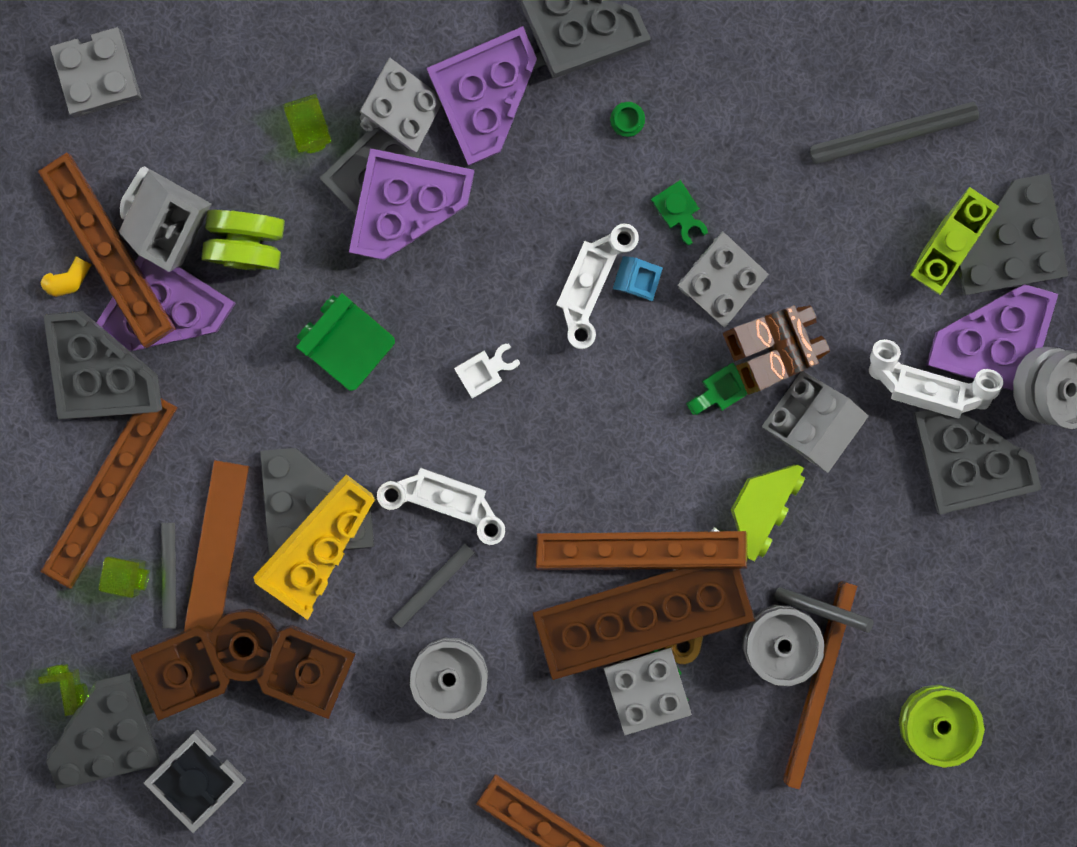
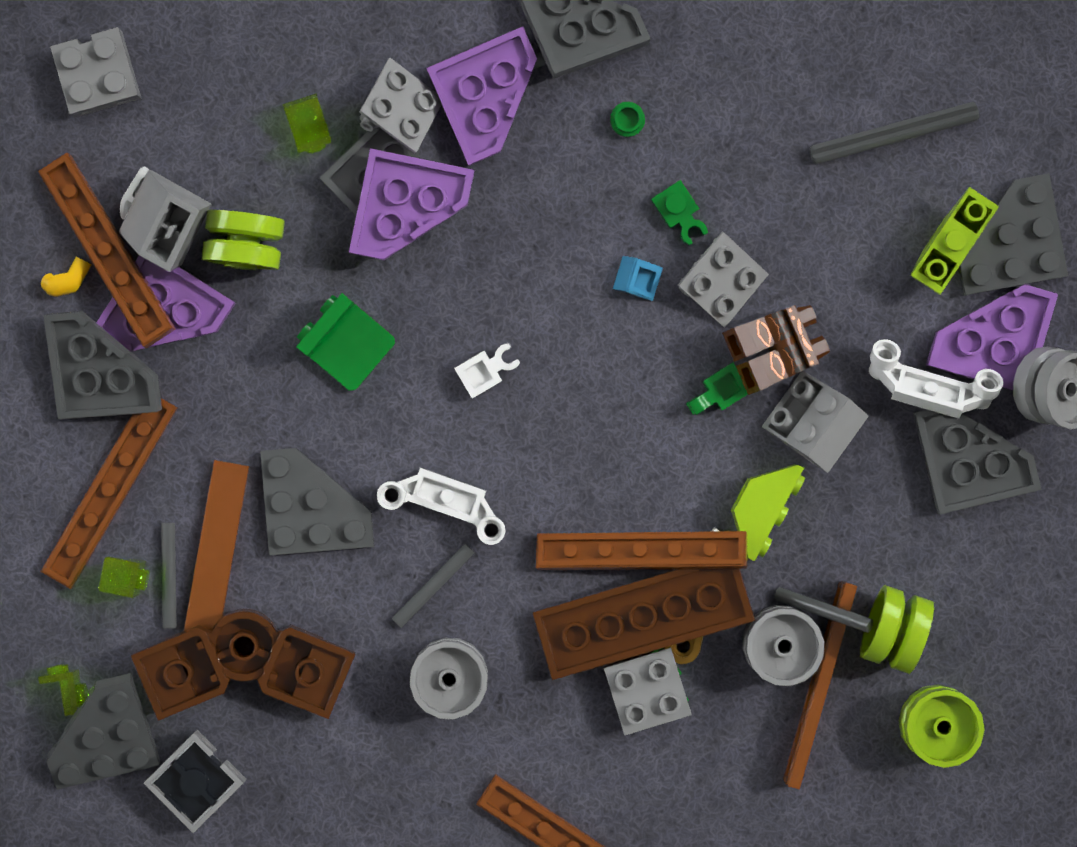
(306, 559): yellow wing -> none
(588, 279): white plate -> none
(898, 629): none -> lime wheel

